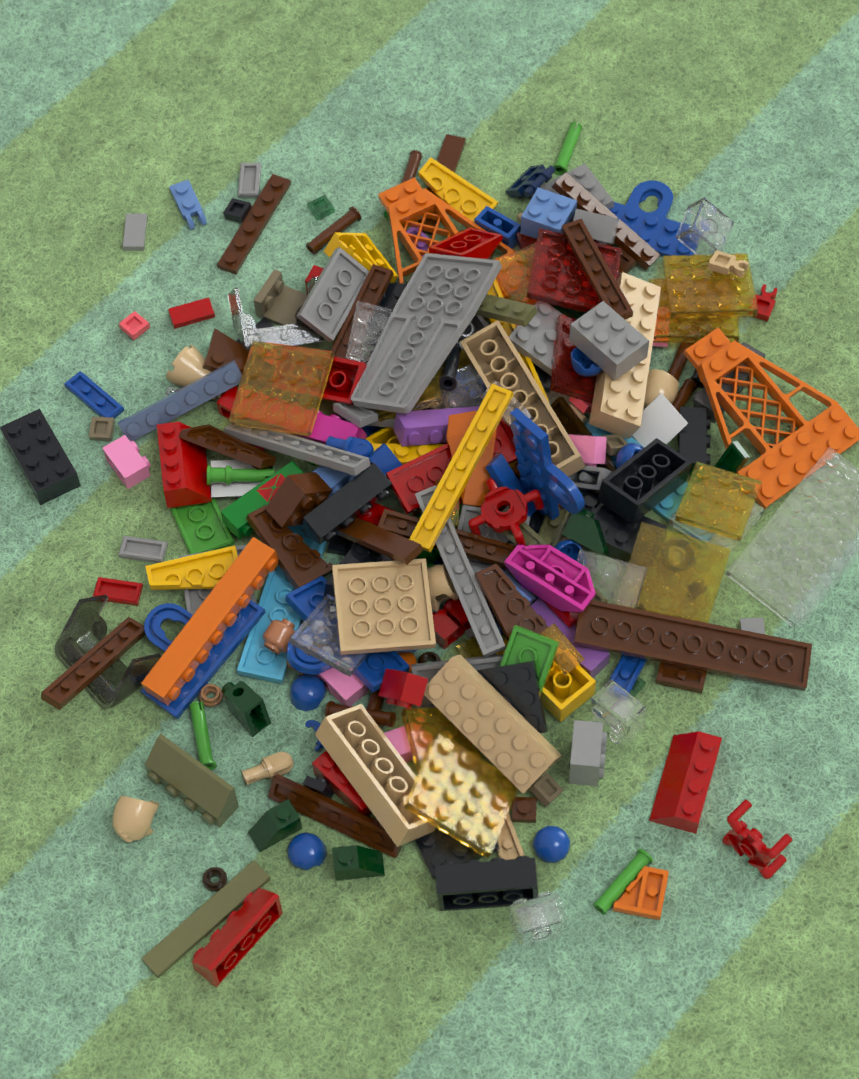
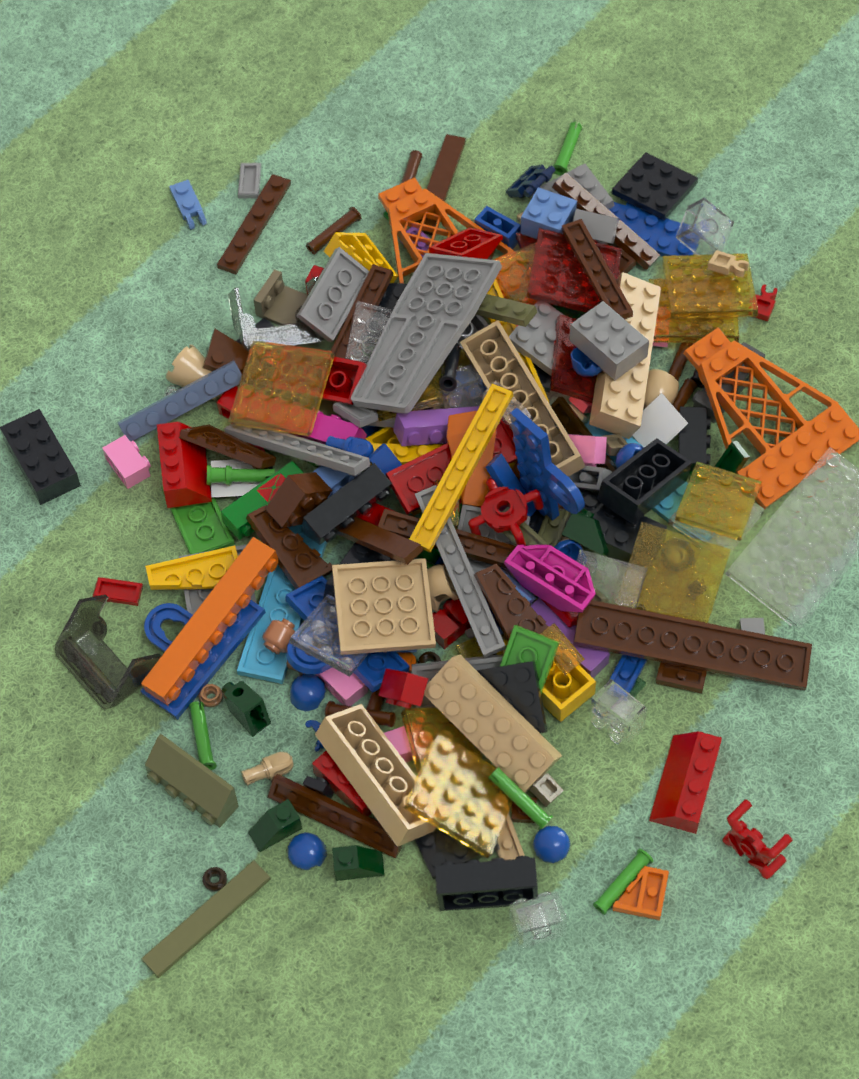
(93, 396): blue tile -> none
(93, 663): reddish brown plate -> none
(102, 428): dark tan plate -> none
(133, 818): tan piece -> none
(134, 325): coral plate -> none
(135, 232): light grey tile -> none
(143, 549): light grey tile -> none
(191, 313): red tile -> none
(237, 210): black plate -> none
(237, 936): red slope -> none
(321, 207): clear green tile -> none
(340, 546): black plate -> none
(455, 190): yellow wing -> none
(520, 798): none -> bright green pin
(587, 753): light grey brick -> none
(654, 186): none -> black plate

